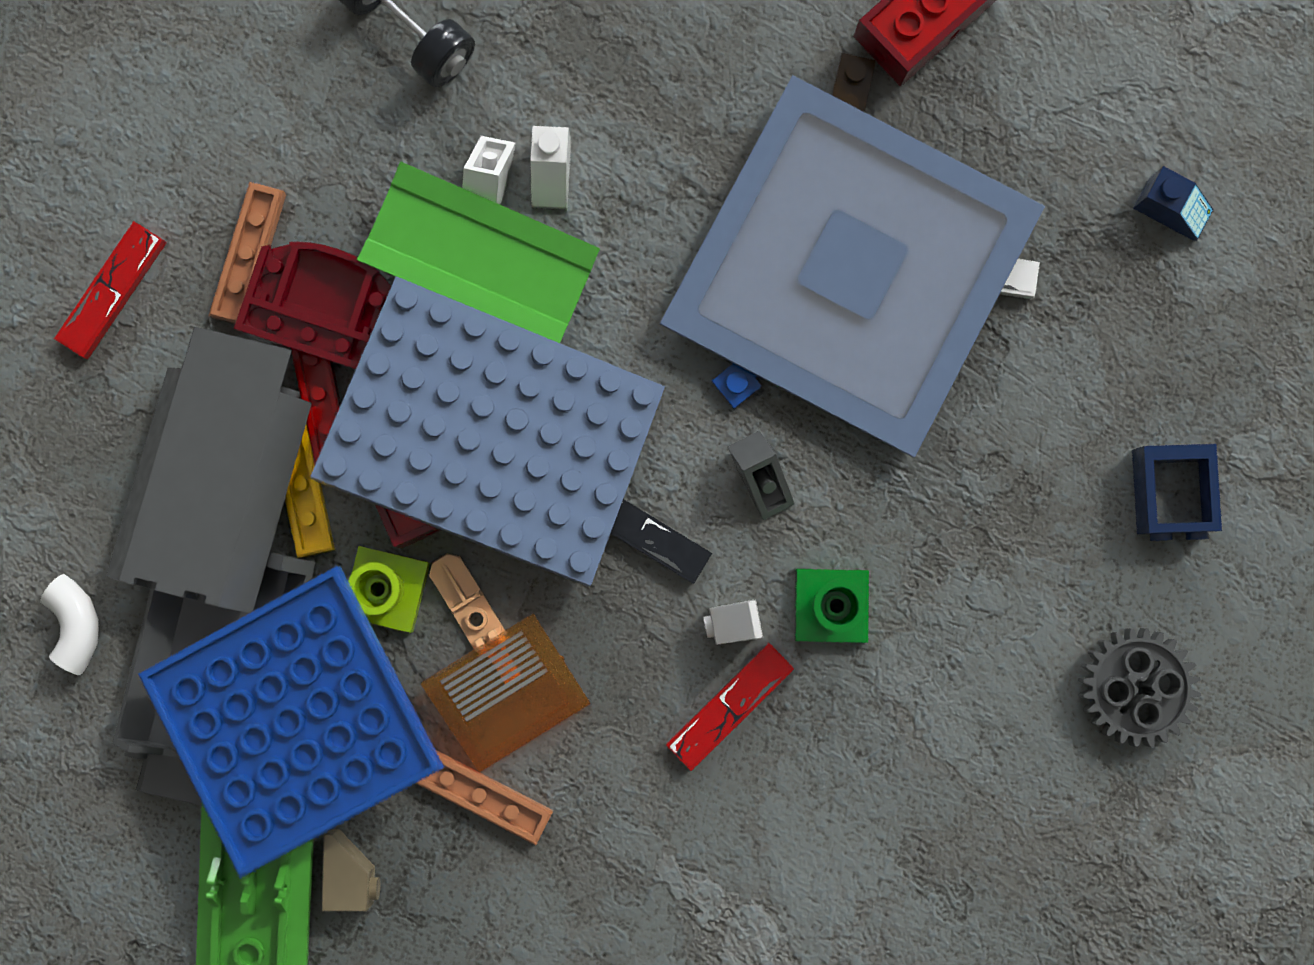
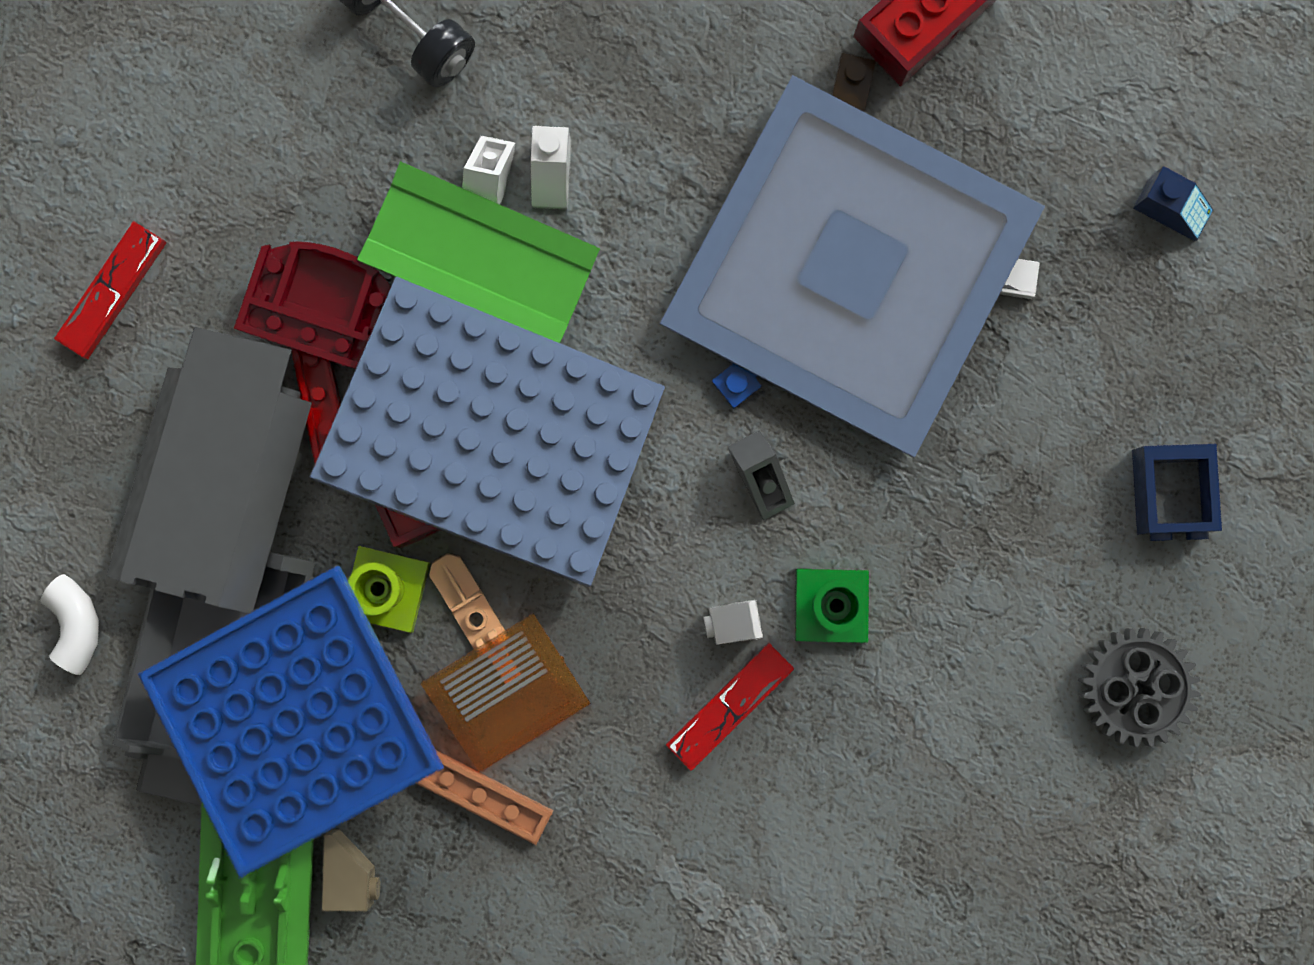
(253, 229): nougat tile -> none
(307, 506): yellow tile -> none
(660, 542): black tile -> none

